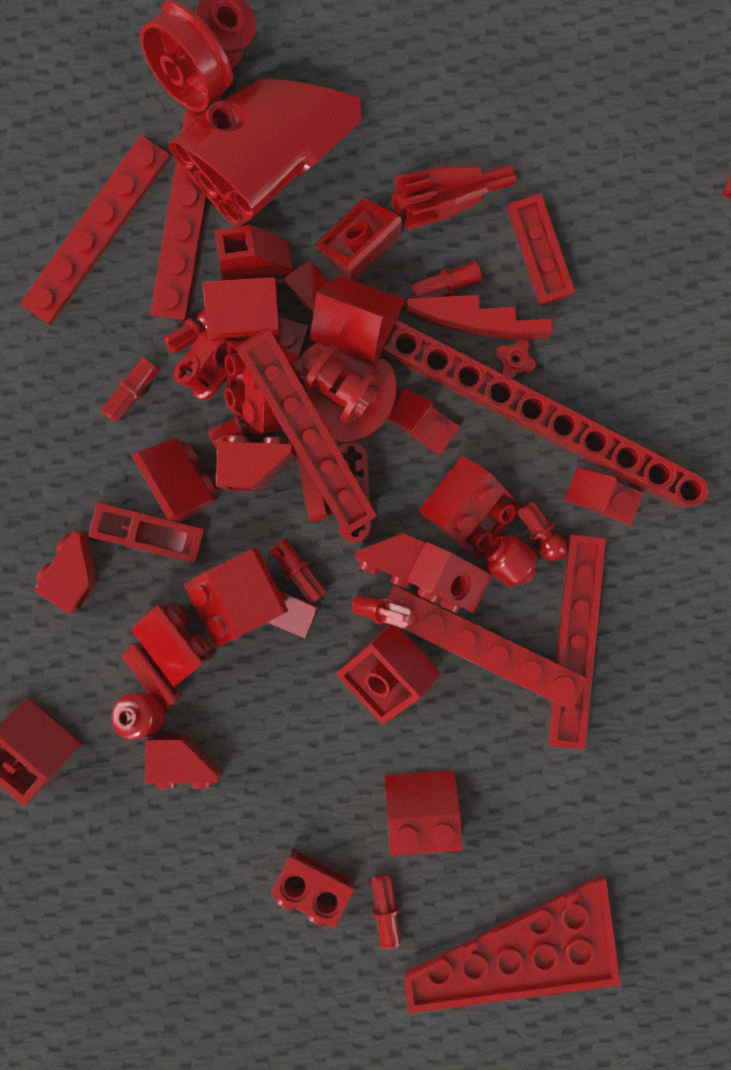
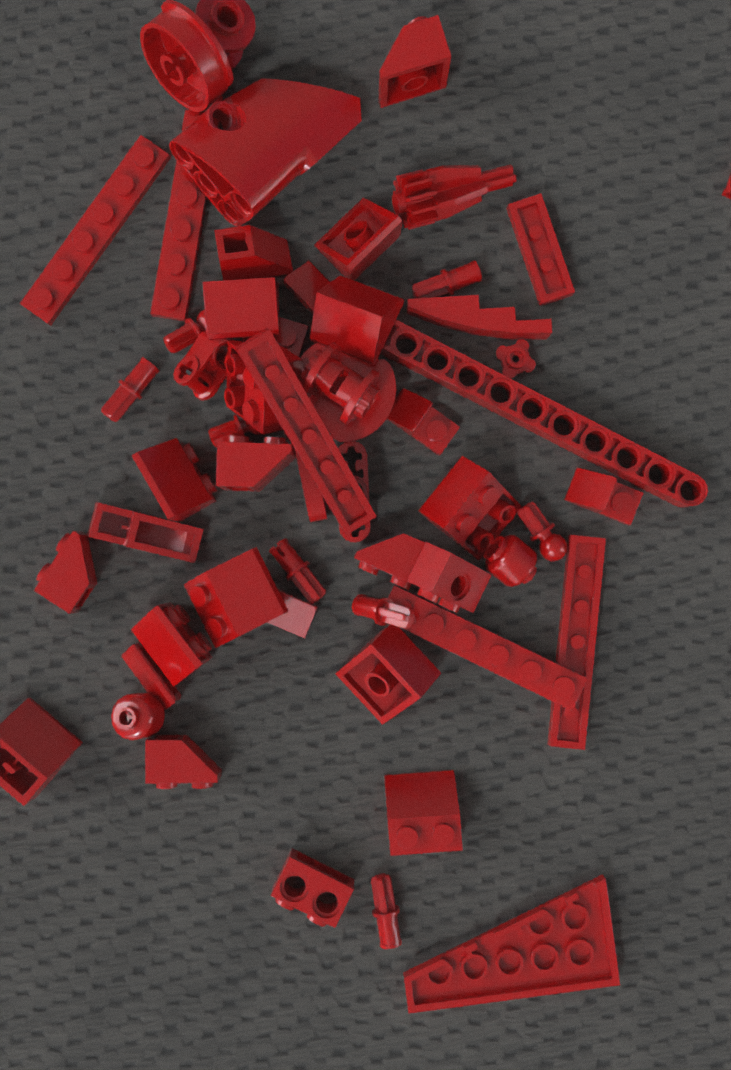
(415, 63): none -> red slope

